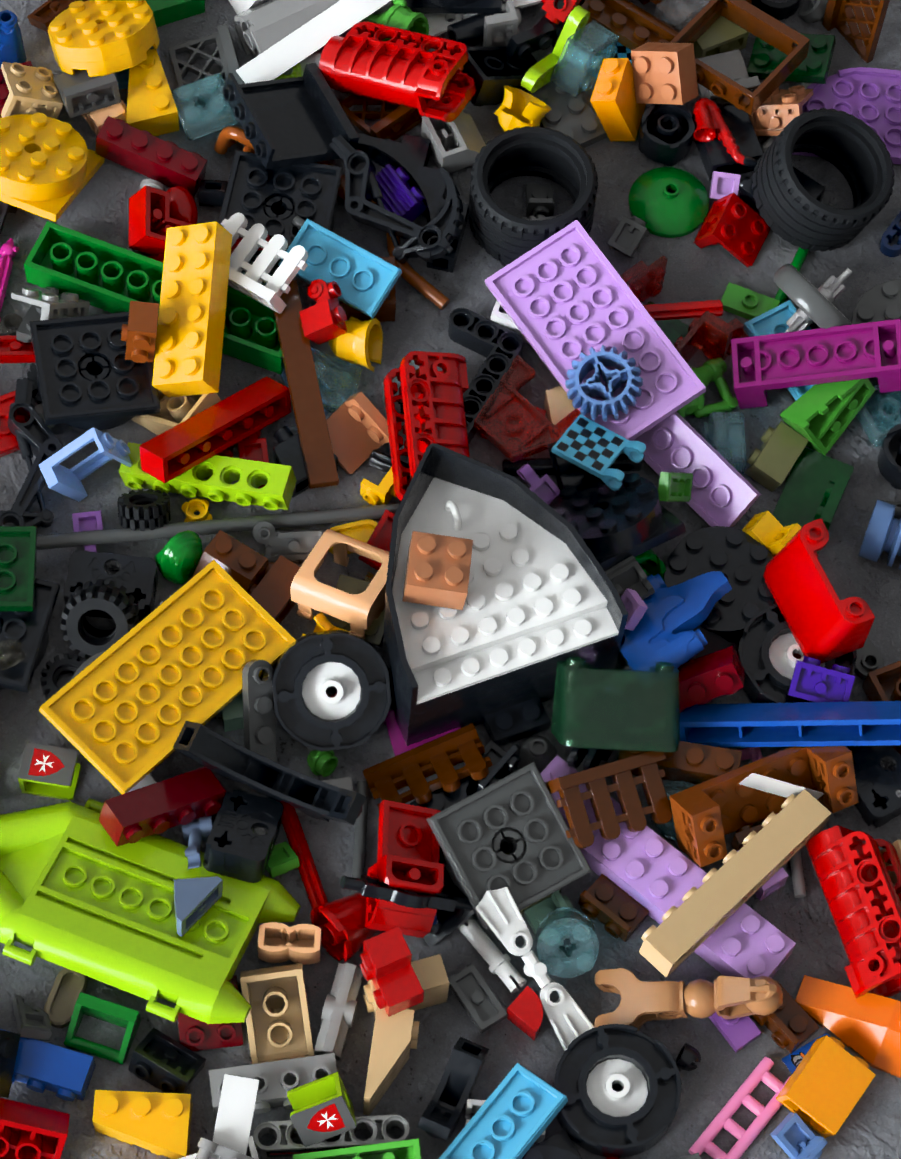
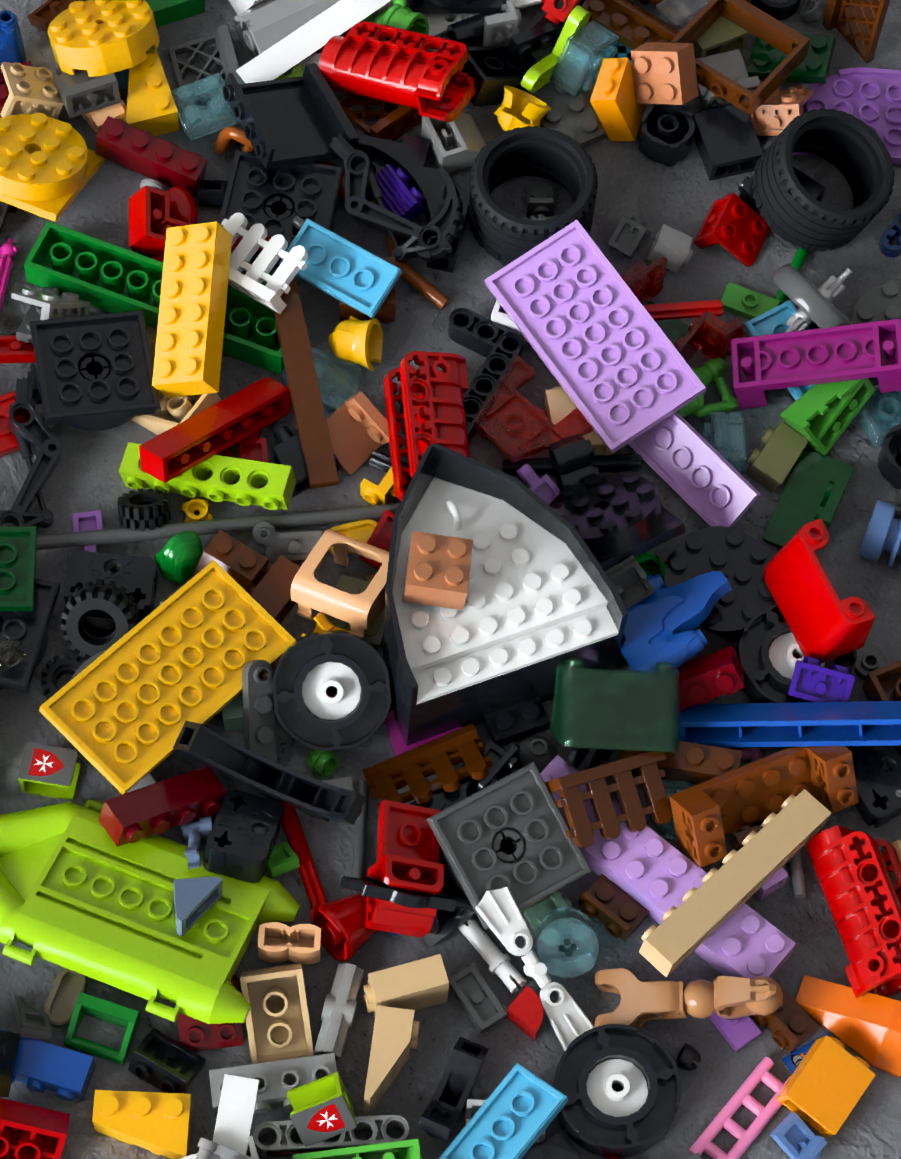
(67, 480): light blue panel -> none
(141, 331): dark orange brick -> none
(325, 318): red brick -> none
(388, 965): red brick -> none
(596, 449): medium azure flag -> none
(614, 378): medium blue gear -> none
(635, 607): lavender plate -> none
(665, 212): green dish -> none
(673, 246): none -> light grey brick
(675, 486): bright green plate -> none
(710, 121): red piece -> none
(723, 184): lavender plate -> none
(769, 531): yellow brick -> none
(776, 786): white sticker -> none

